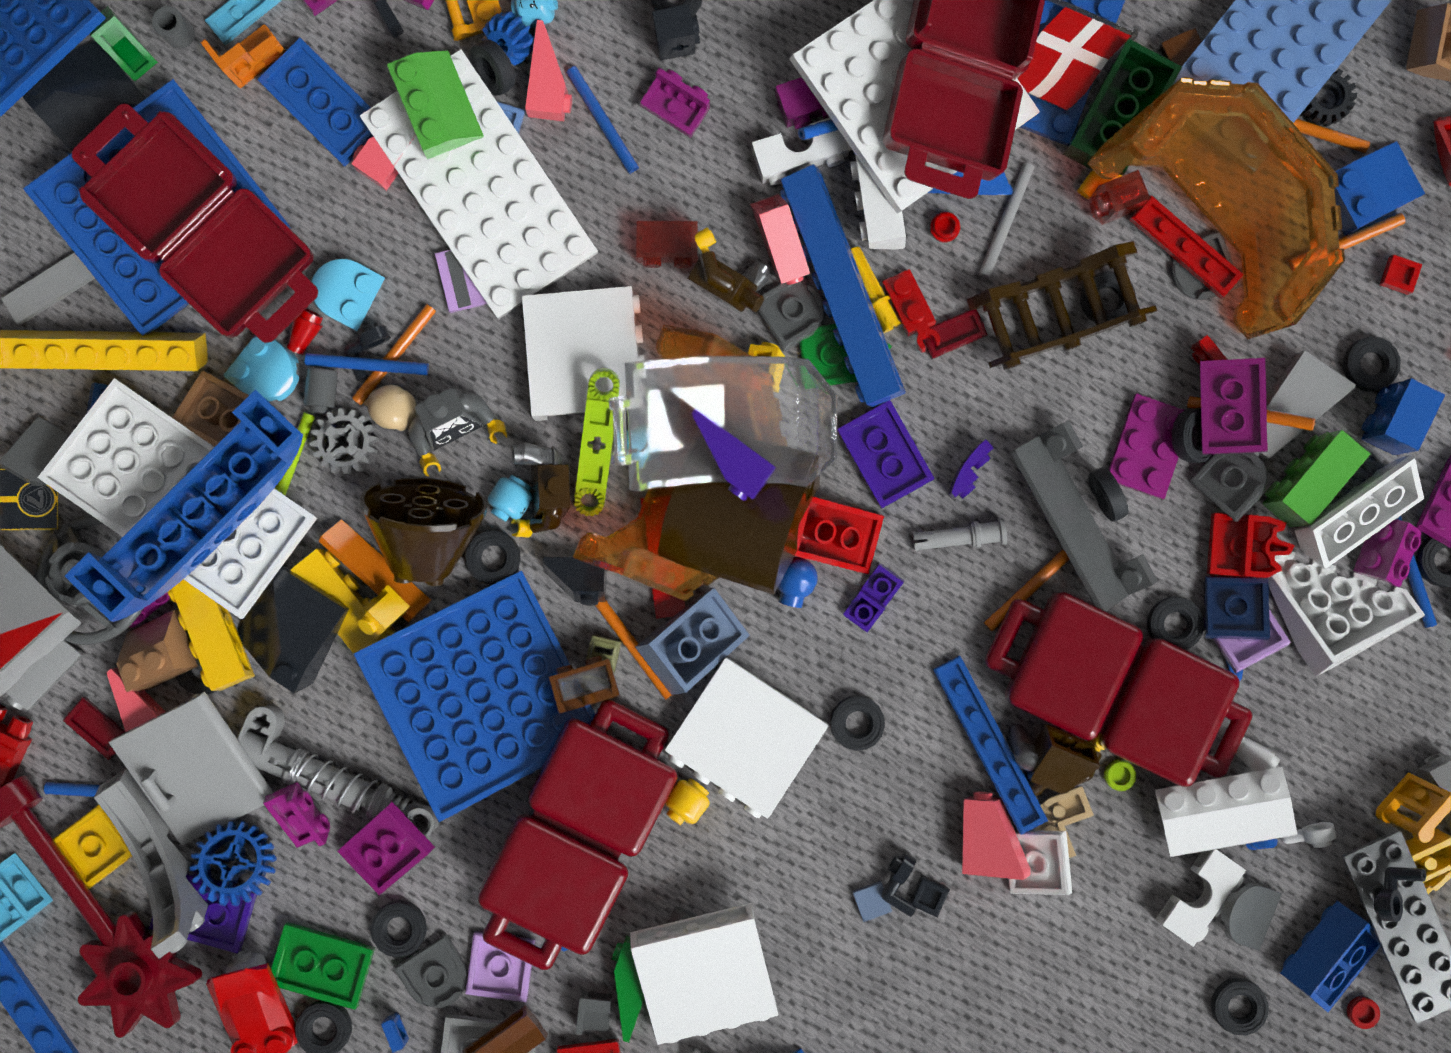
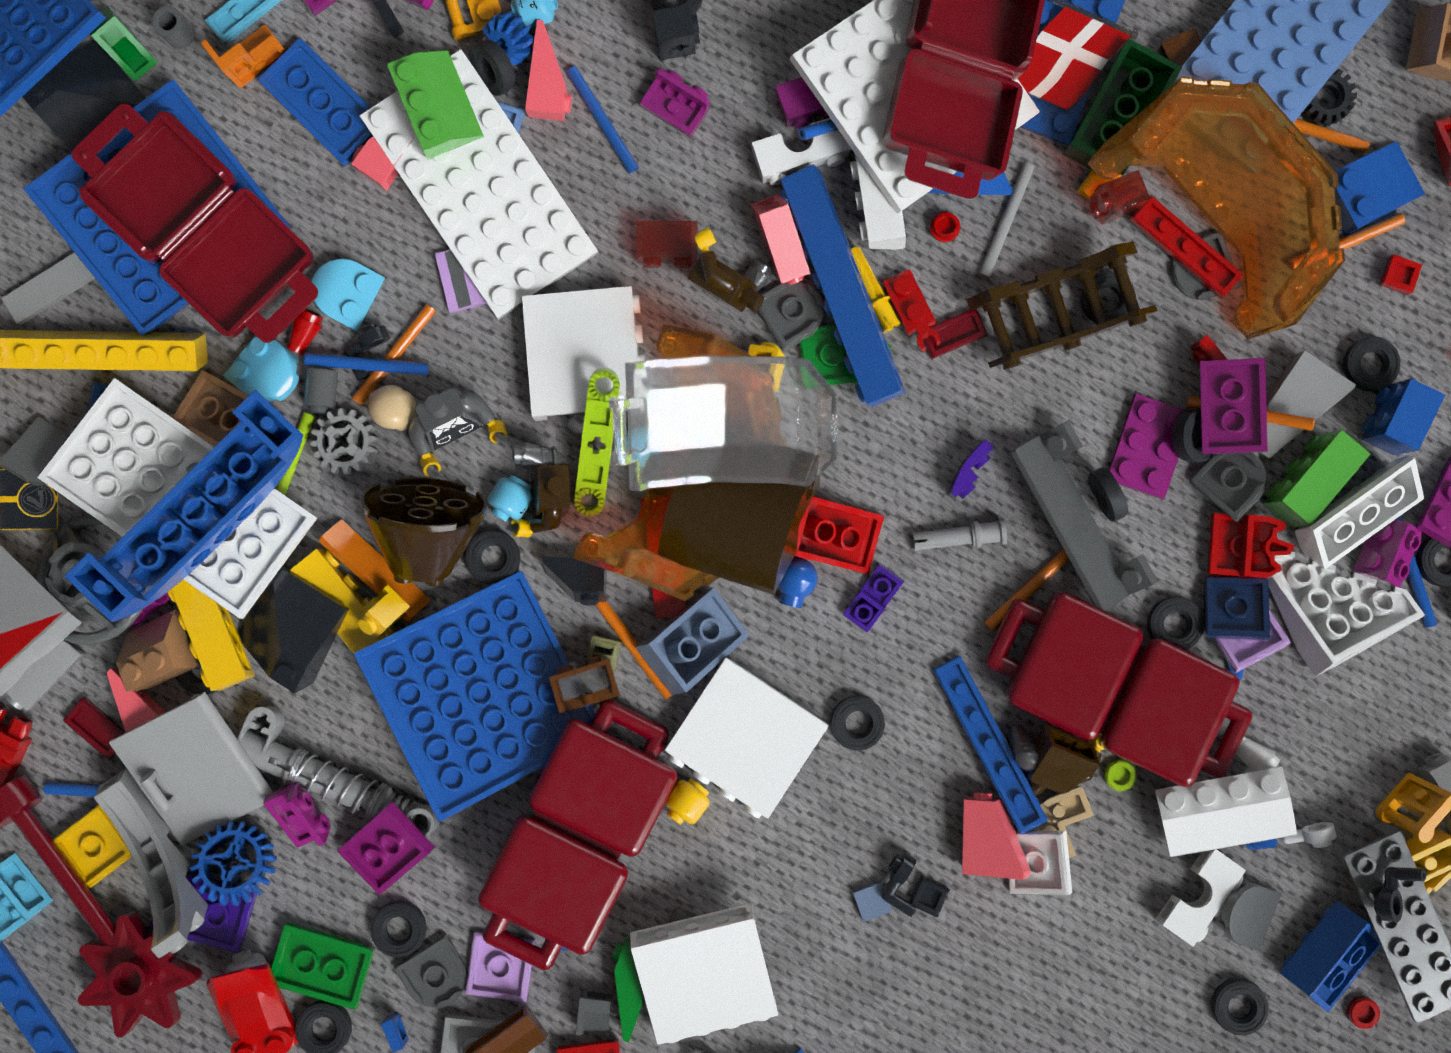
(737, 462): dark purple slope -> none
(885, 454): dark purple plate -> none

